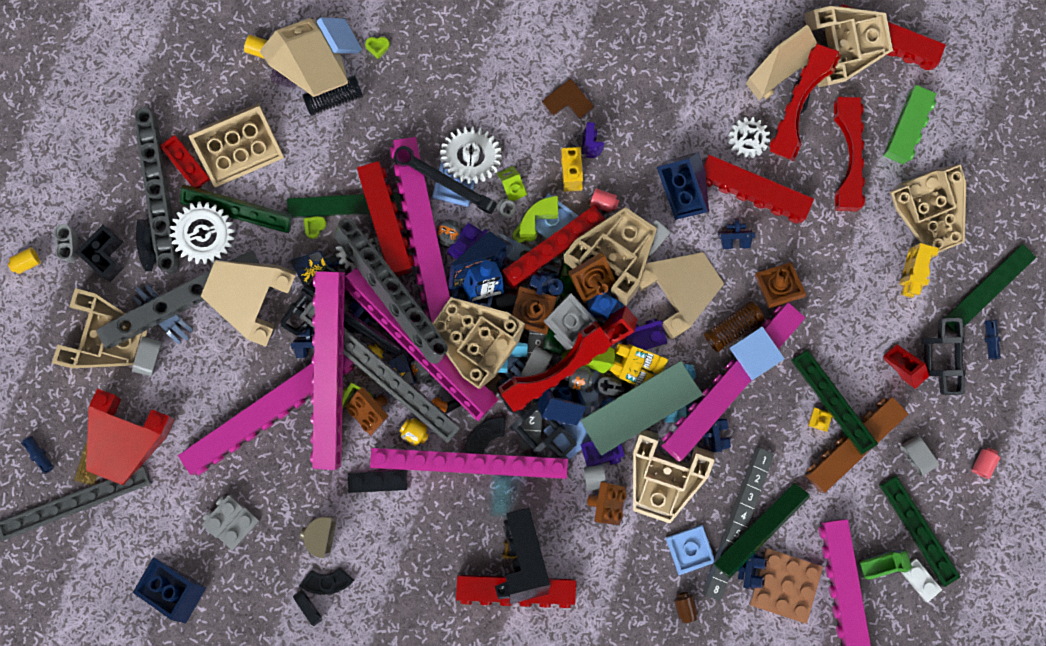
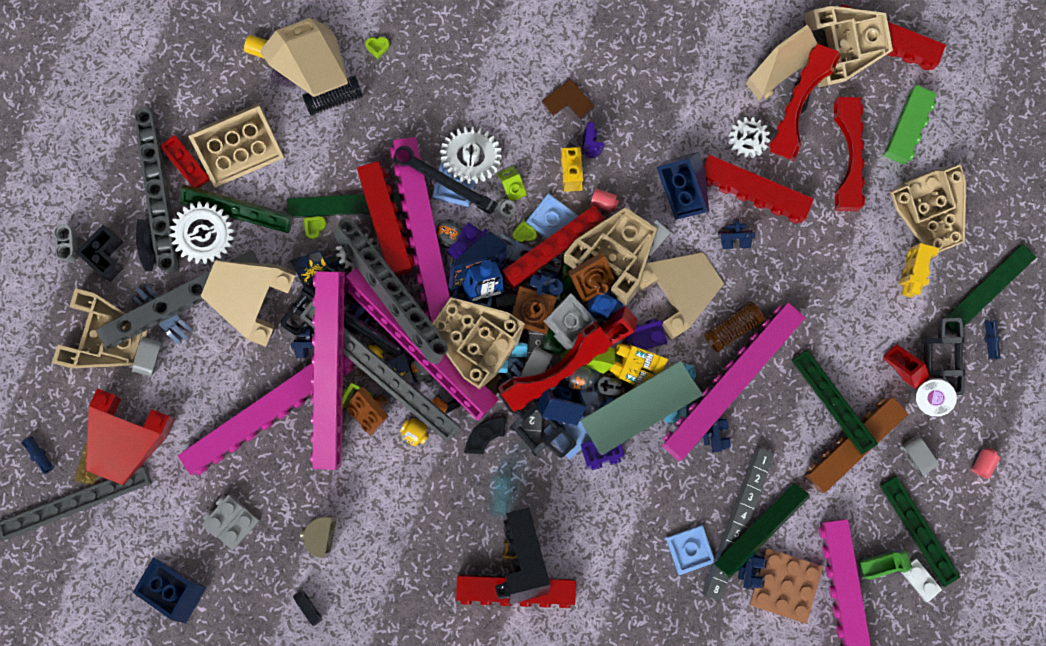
(23, 261): yellow brick -> none
(326, 583): black tile -> none
(339, 35): light blue tile -> none
(377, 481): black plate -> none
(468, 463): dark pink brick -> none
(543, 209): lime brick -> none
(593, 477): light grey beam -> none
(608, 503): dark orange plate -> none
(662, 481): tan wedge -> none
(686, 607): reddish brown brick -> none
(757, 353): light blue tile -> none
(780, 285): dark orange plate -> none
(819, 419): yellow tile -> none
(936, 397): none -> white tile

